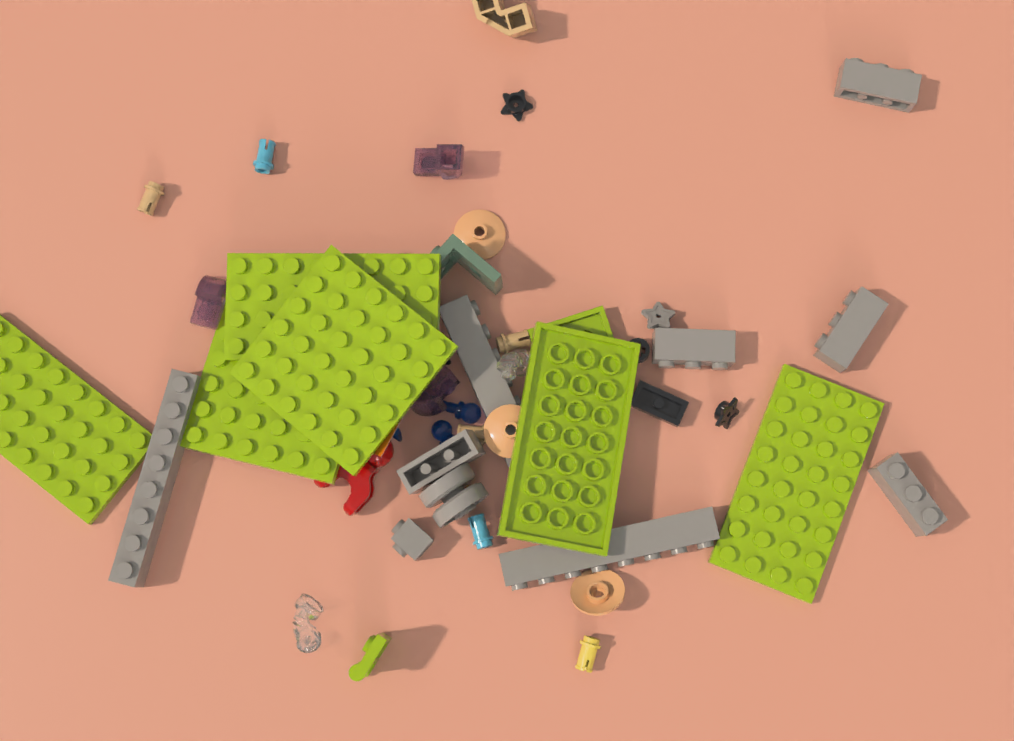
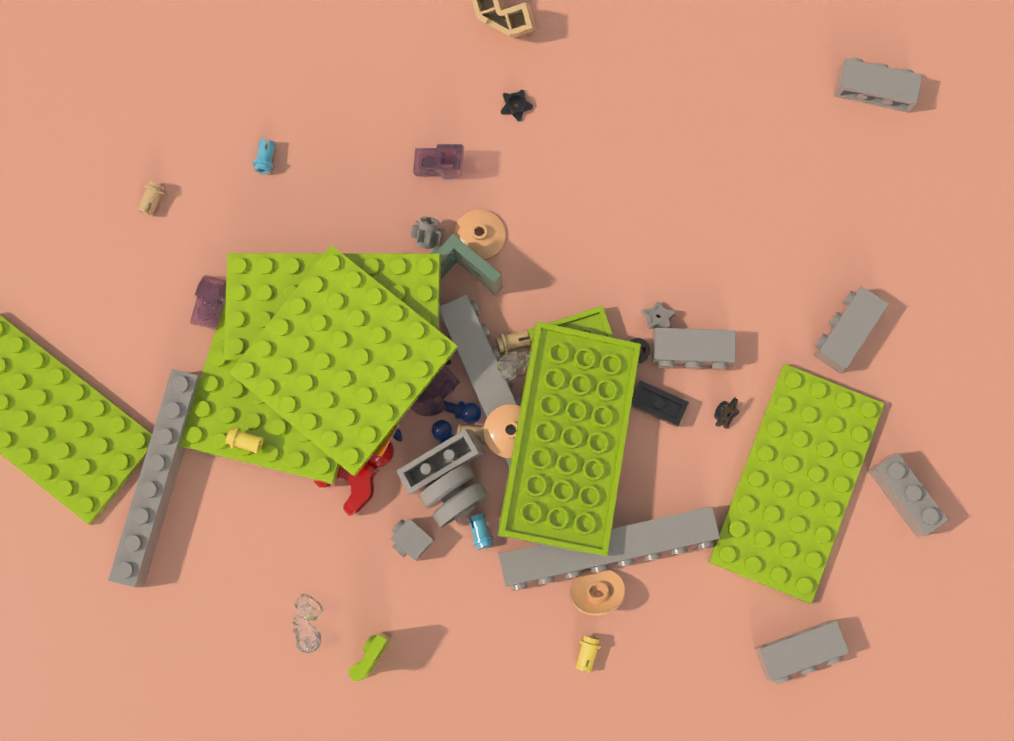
(244, 440): none -> light yellow pin
(427, 232): none -> light grey gear
(802, 651): none -> light grey brick

